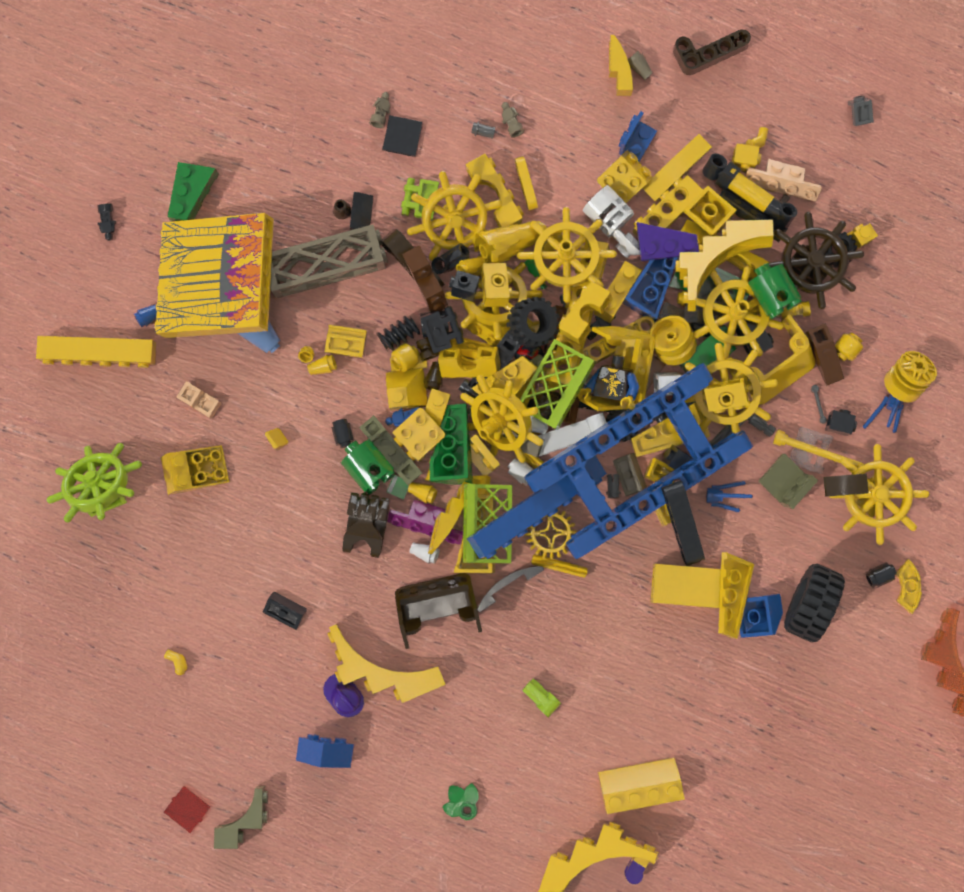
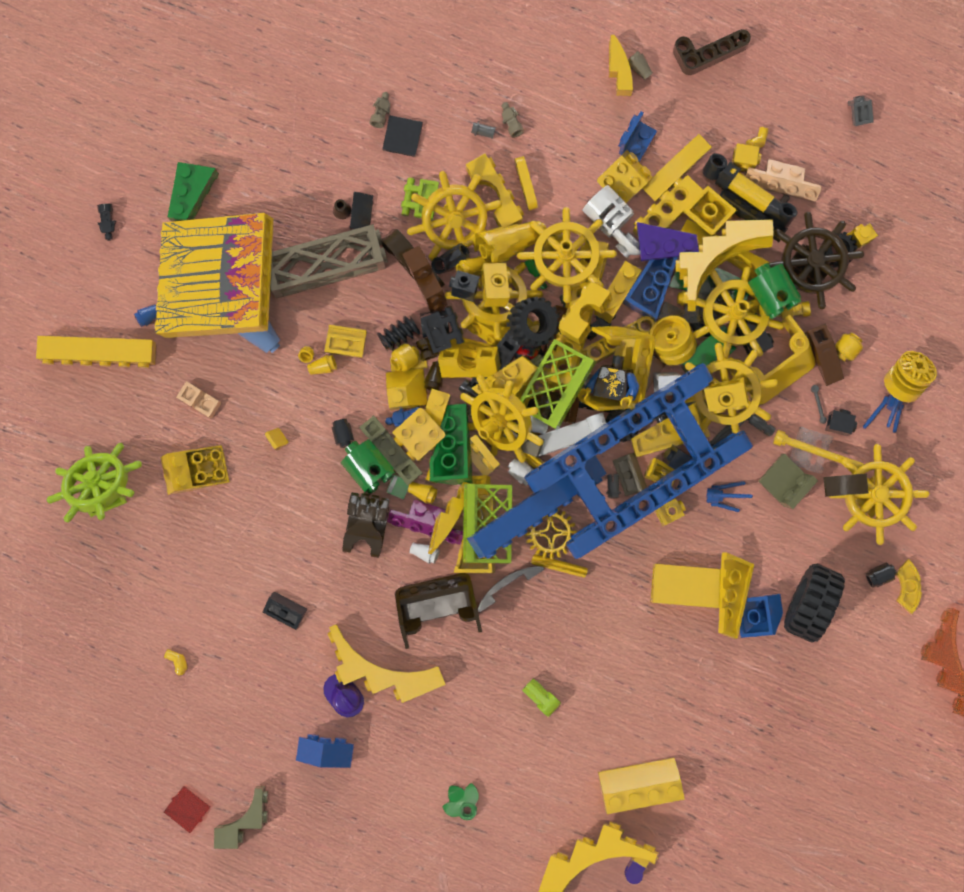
(683, 523): black beam -> none

